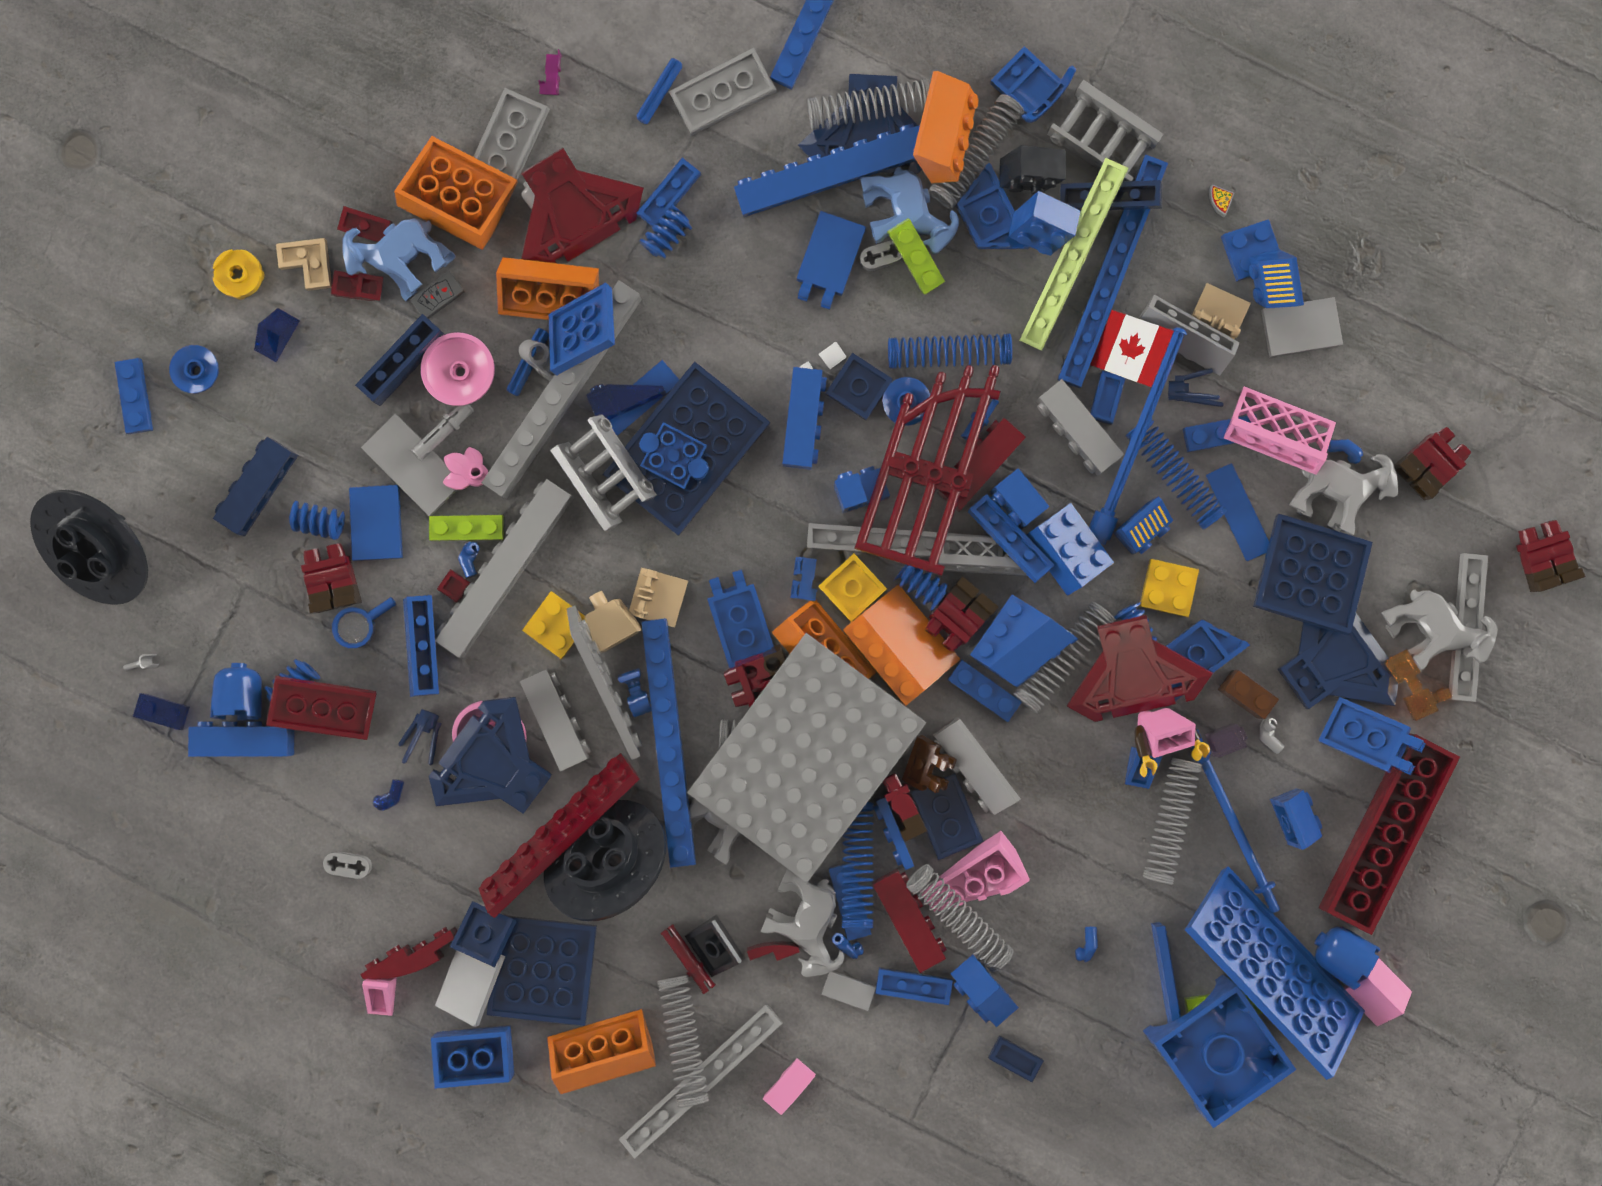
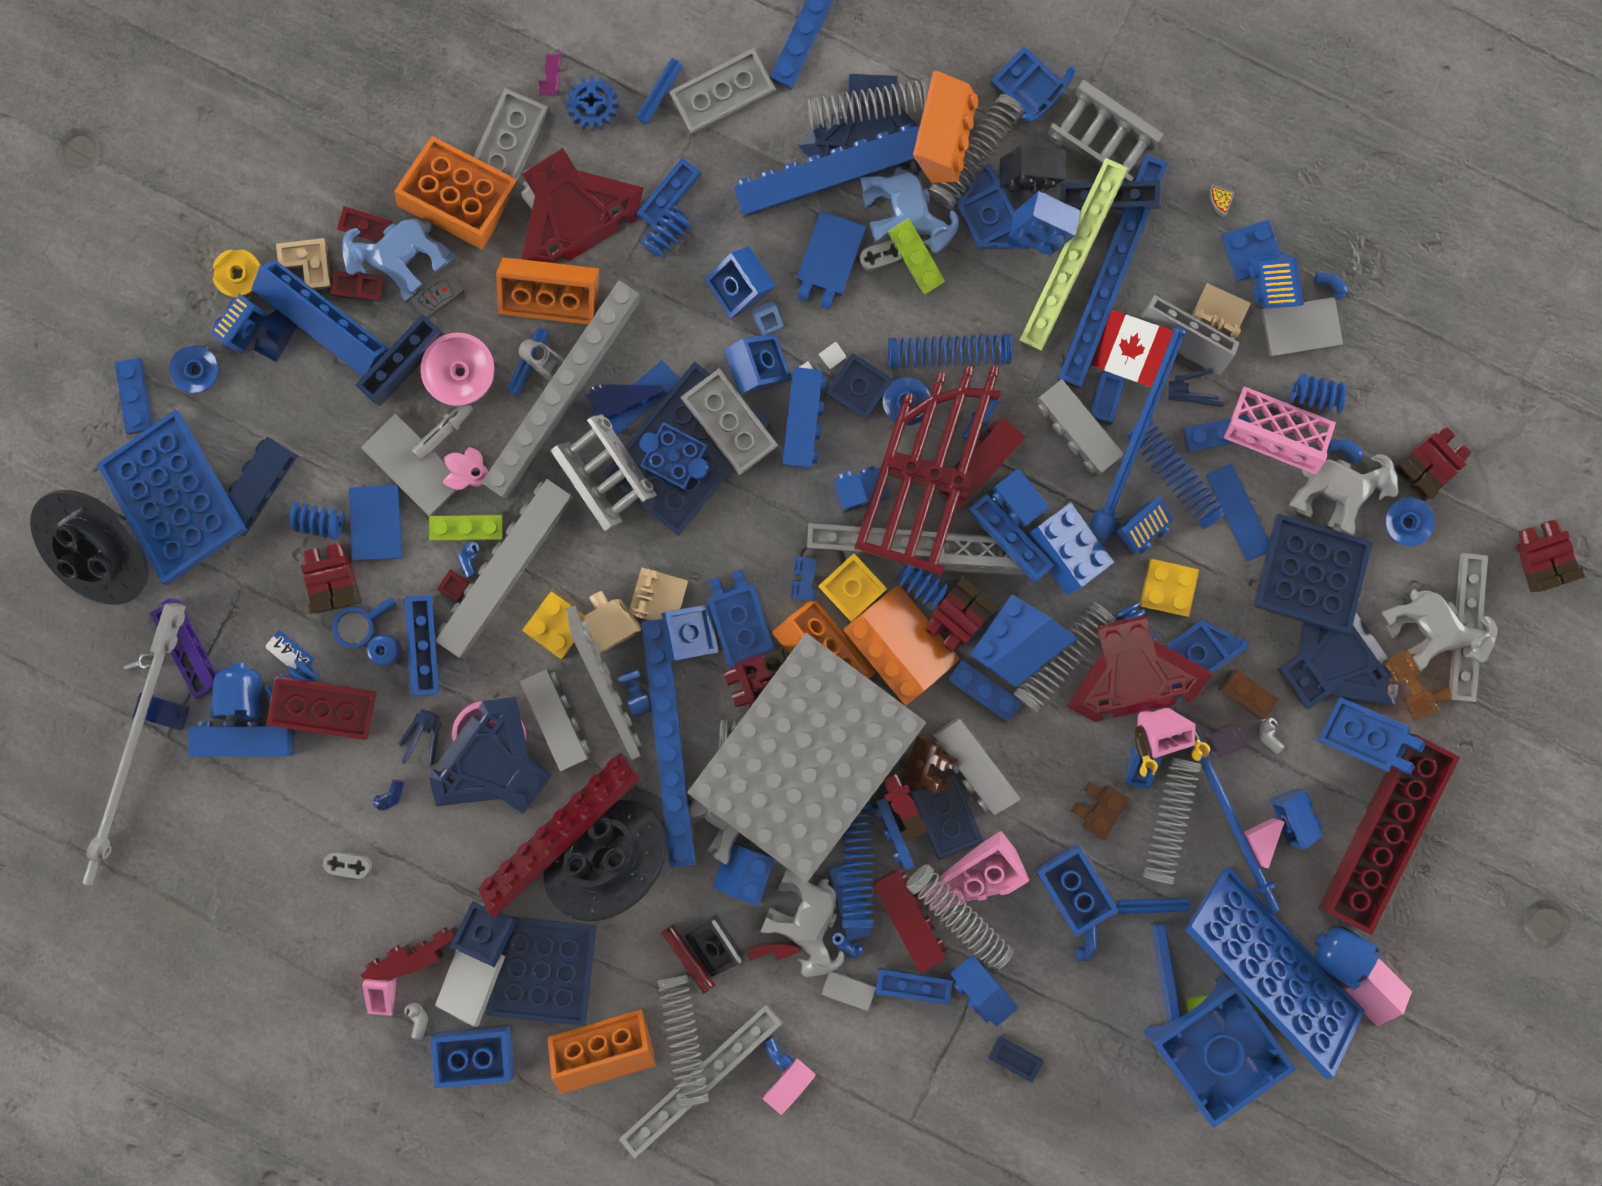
(164, 642): none -> light grey bar
(171, 497): none -> blue plate
(195, 652): none -> dark purple fence
(238, 324): none -> blue slope
(287, 650): none -> sticker
(318, 317): none -> blue brick
(392, 650): none -> blue head
(420, 1019): none -> light grey arm
(581, 329): blue plate -> none
(601, 105): none -> blue gear
(689, 632): none -> plate
(729, 421): none -> light grey tile
(739, 282): none -> blue slope
(744, 874): none -> blue slope
(757, 363): none -> blue slope
(767, 318): none -> medium blue slope
(780, 1061): none -> blue arm
(1076, 889): none -> blue brick
(1105, 811): none -> reddish brown plate
(1163, 905): none -> blue axle
(1264, 839): none -> bright pink slope
(1319, 392): none -> blue piece
(1335, 282): none -> blue arm
(1420, 518): none -> blue dish

